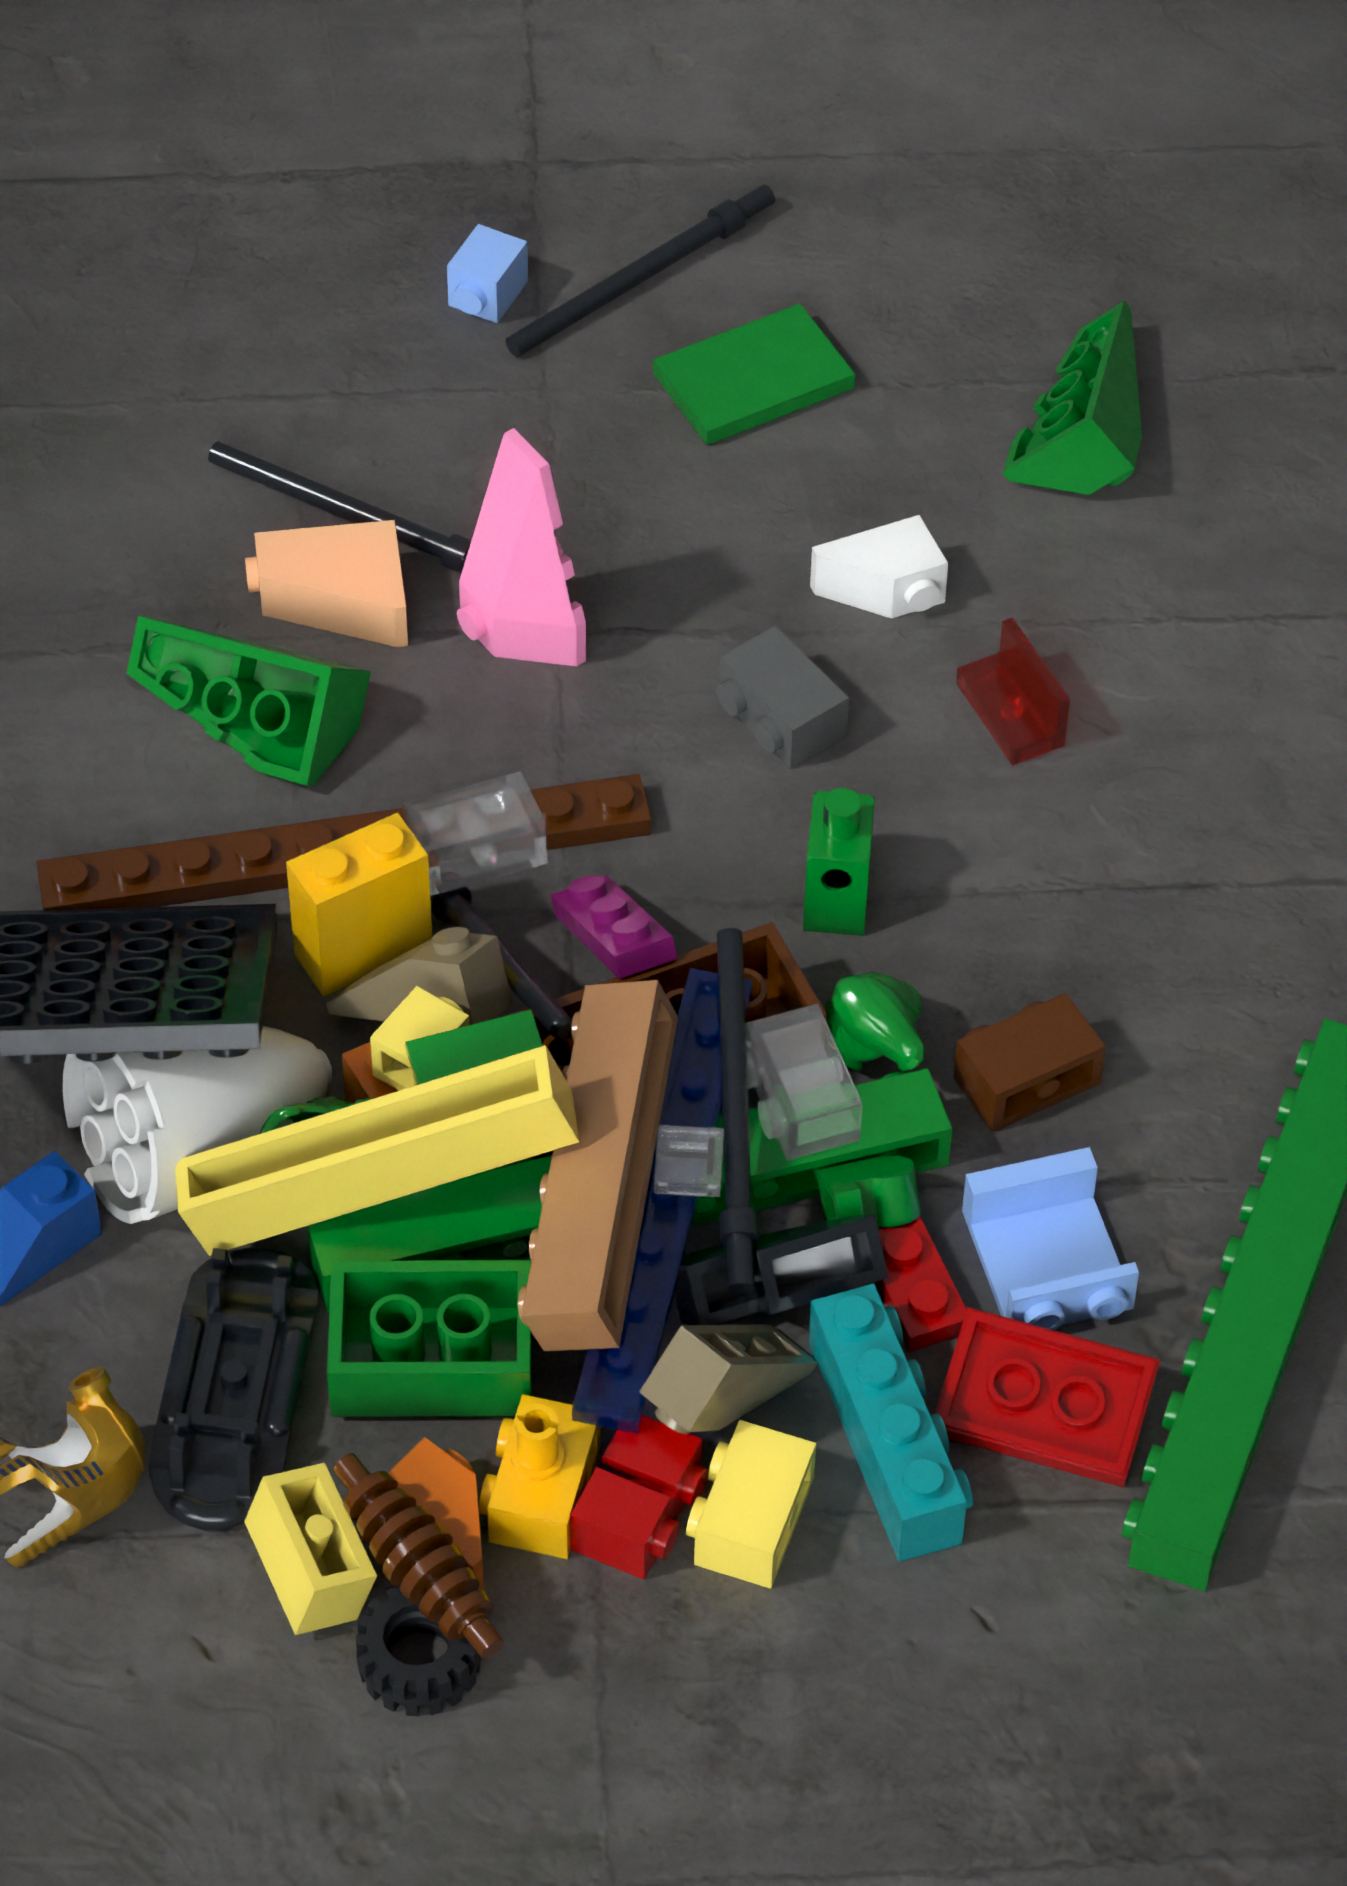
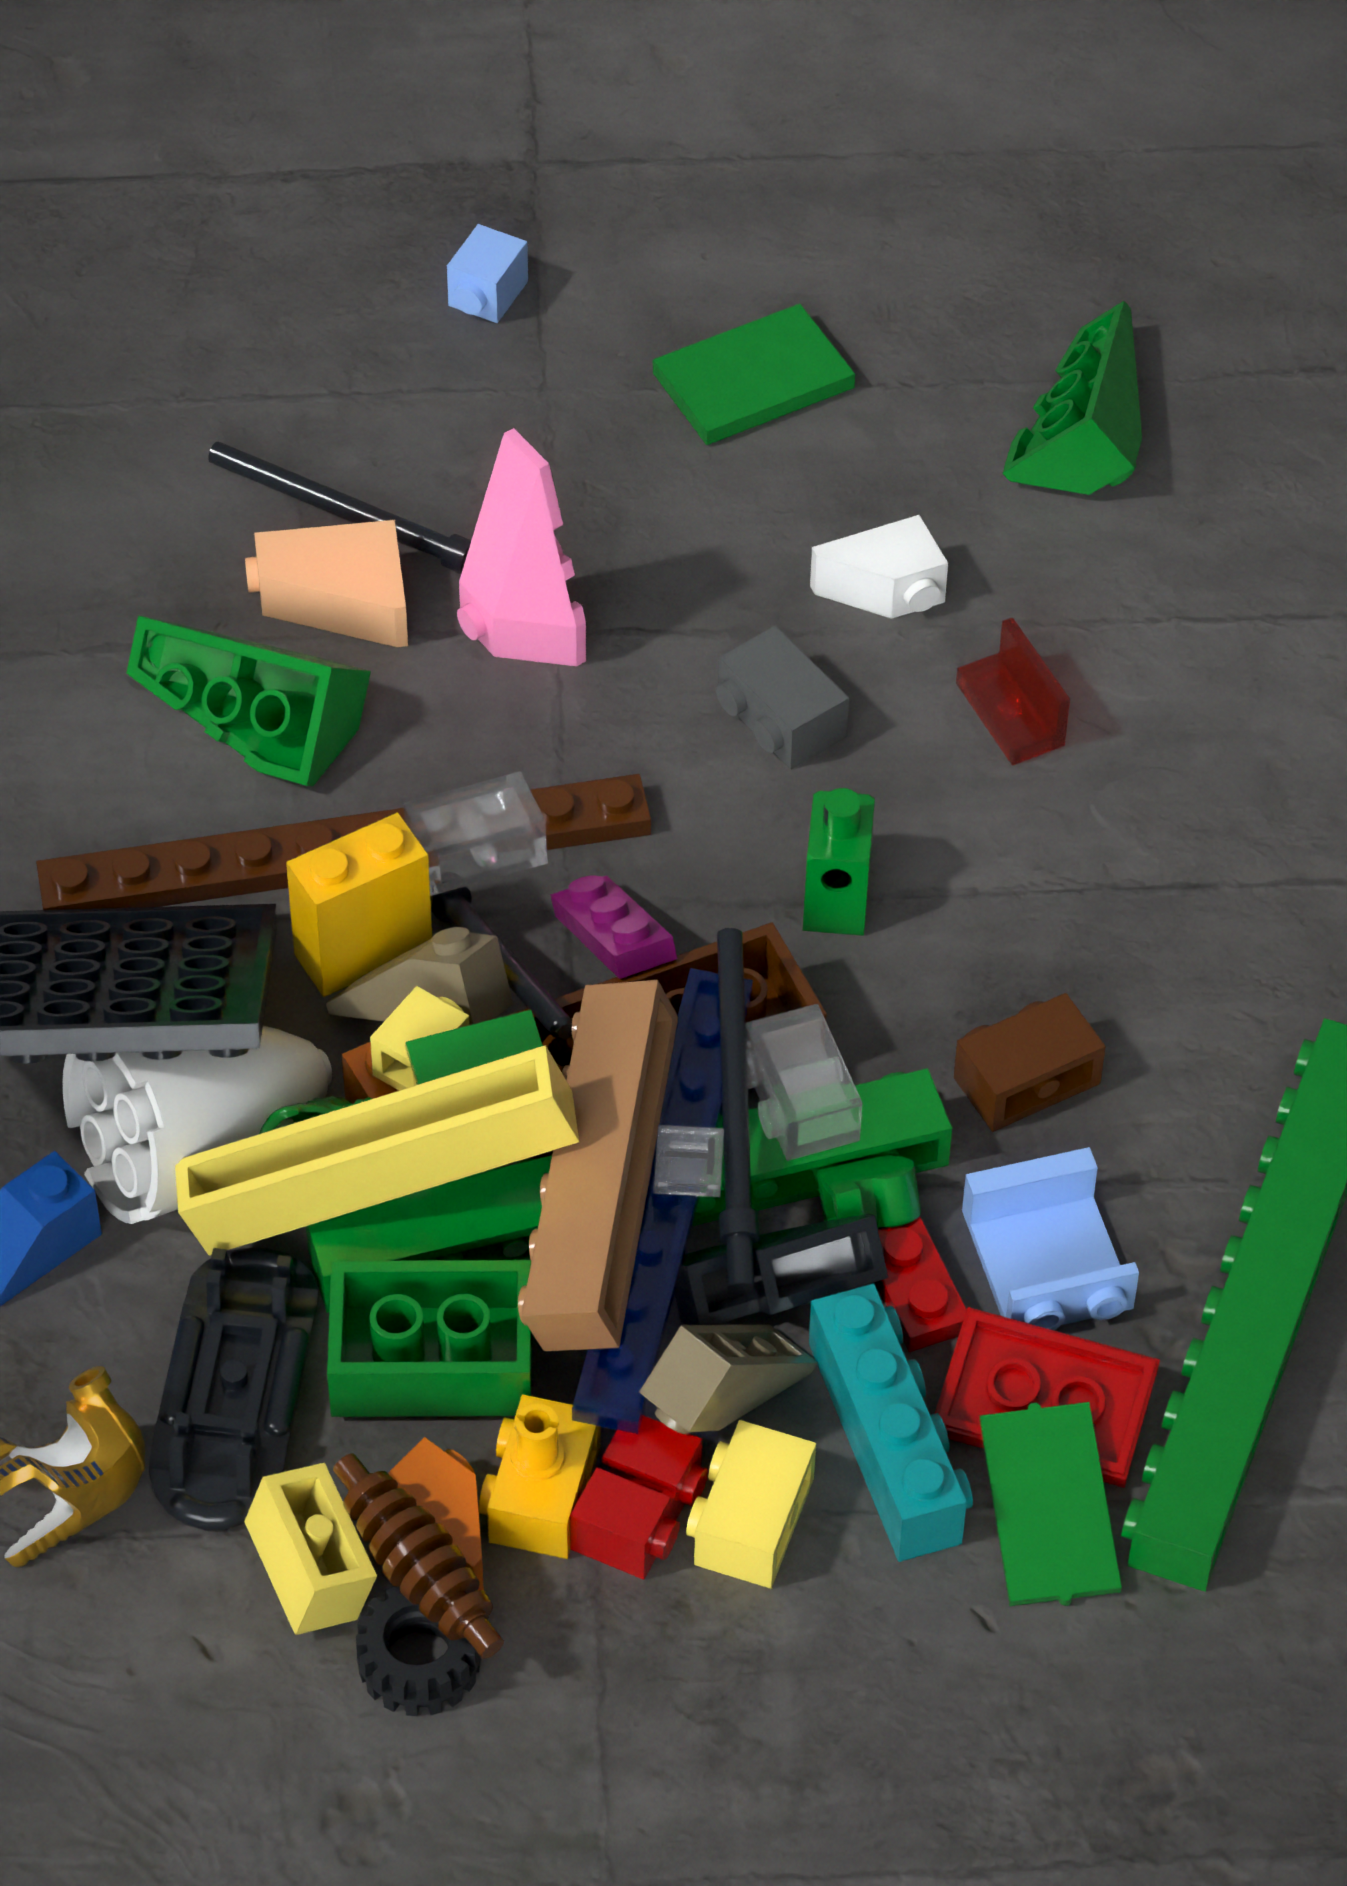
(721, 222): black bar -> none
(875, 1018): green hair -> none
(1049, 1504): none -> green piece

